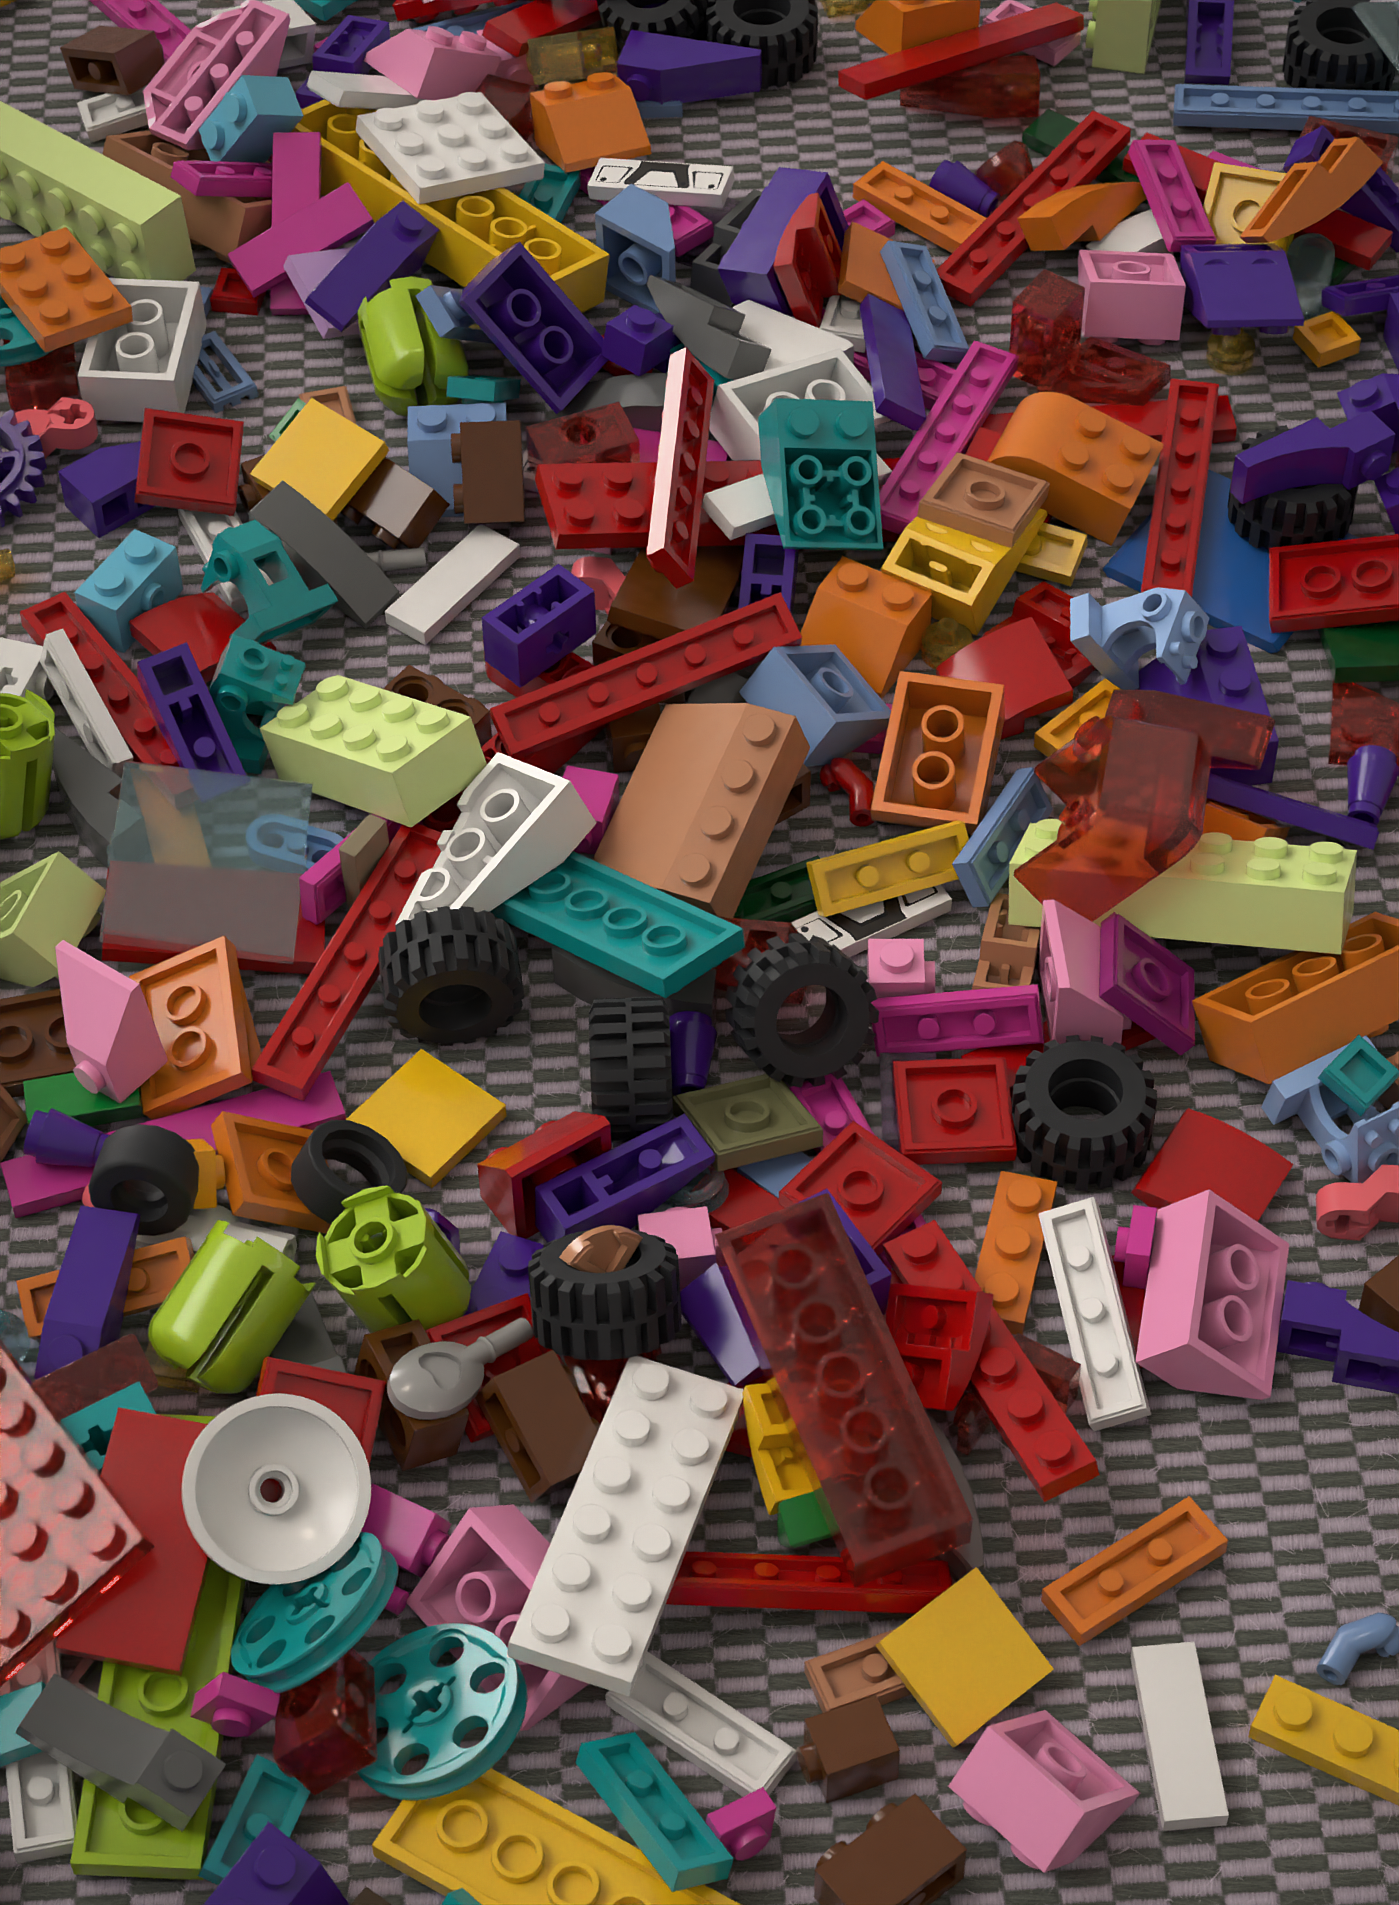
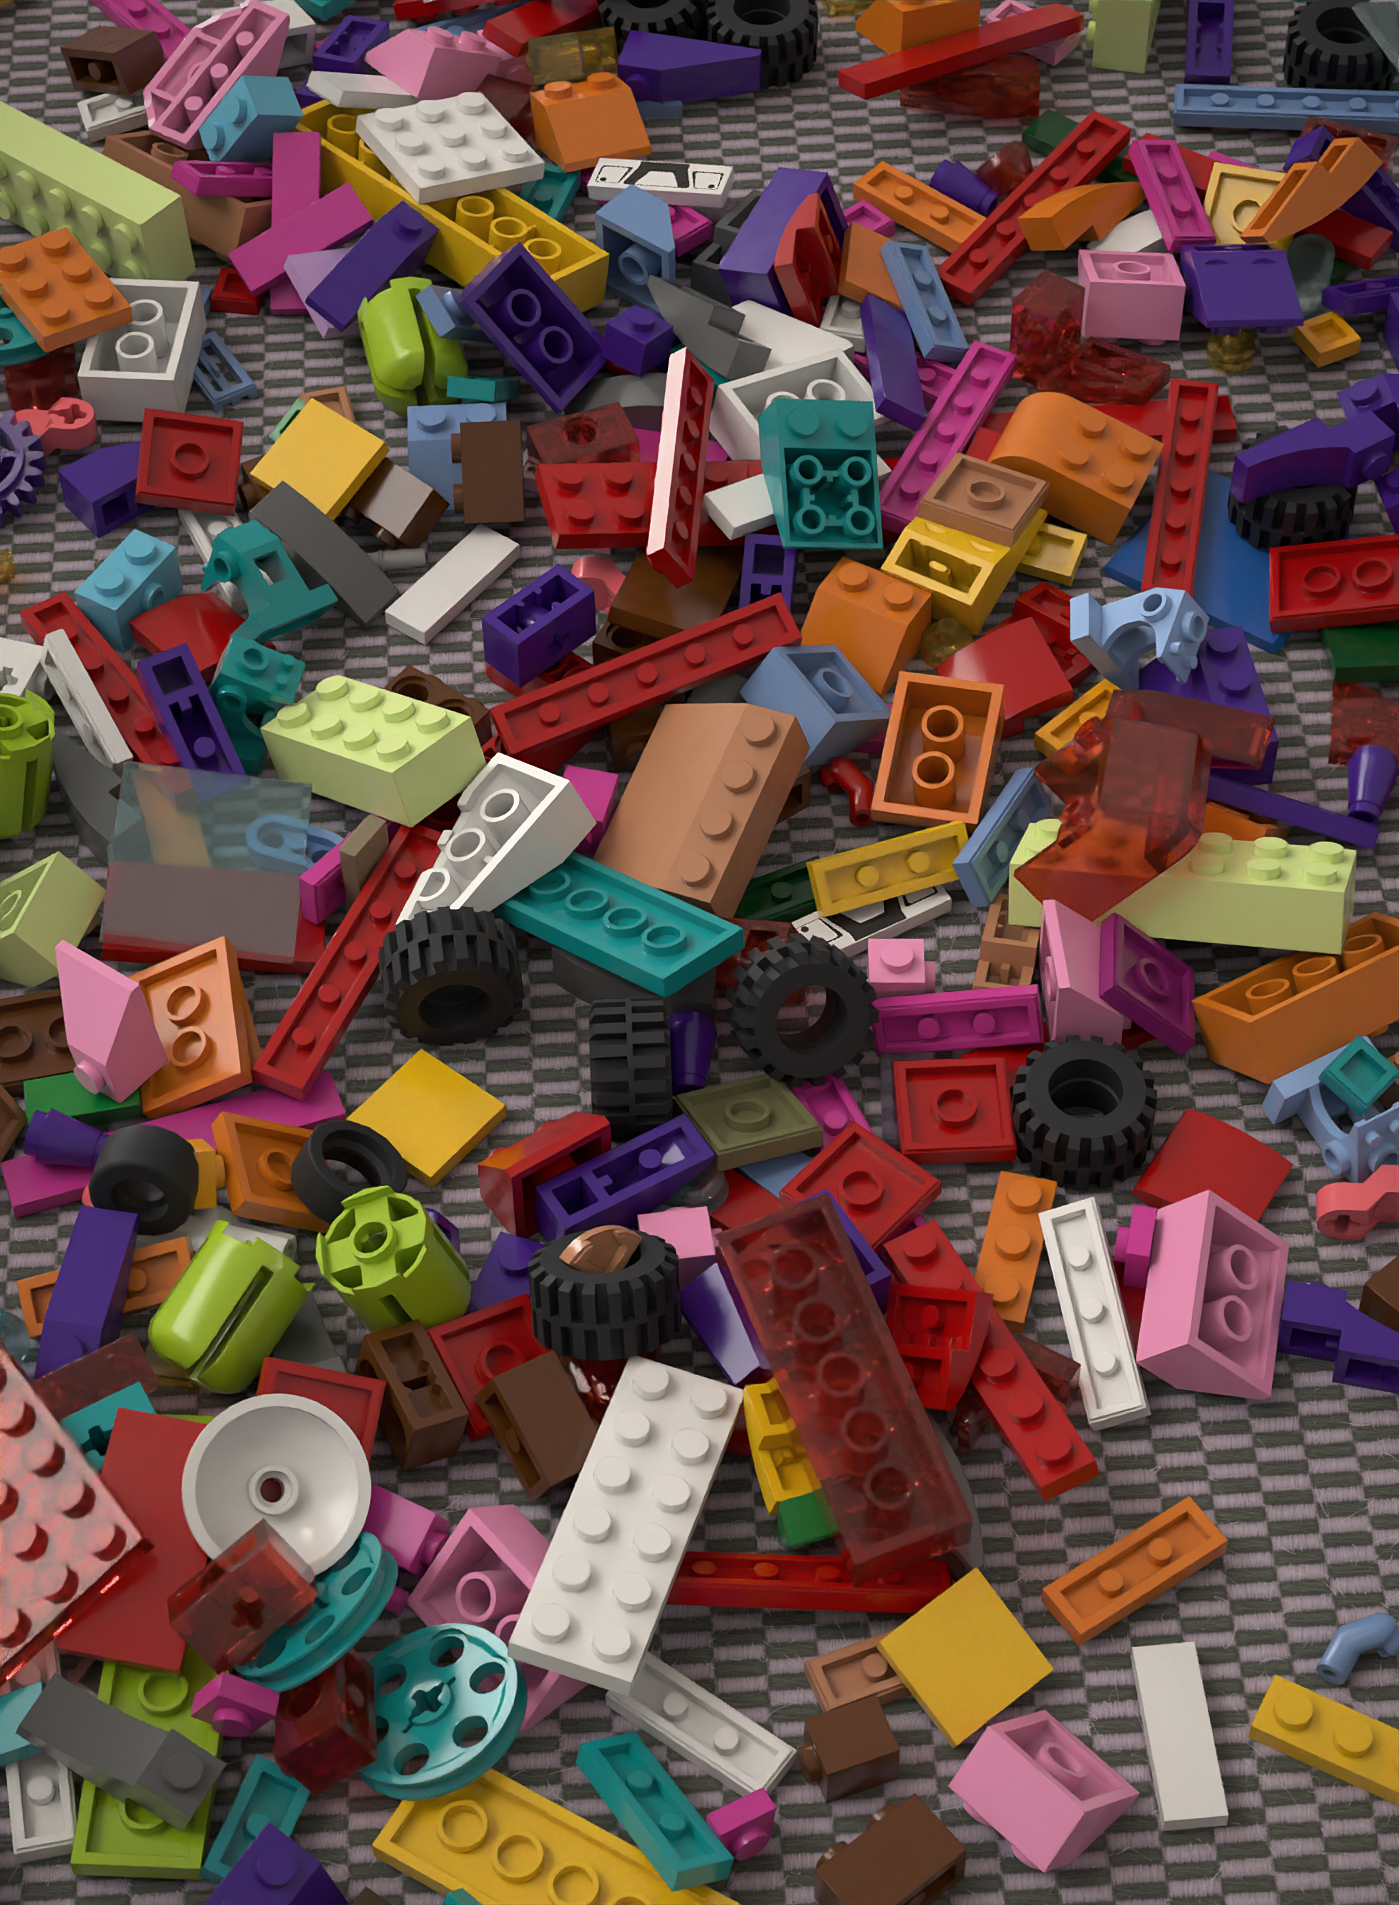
(252, 1568): none -> clear red brick
(447, 1375): light grey piece -> none

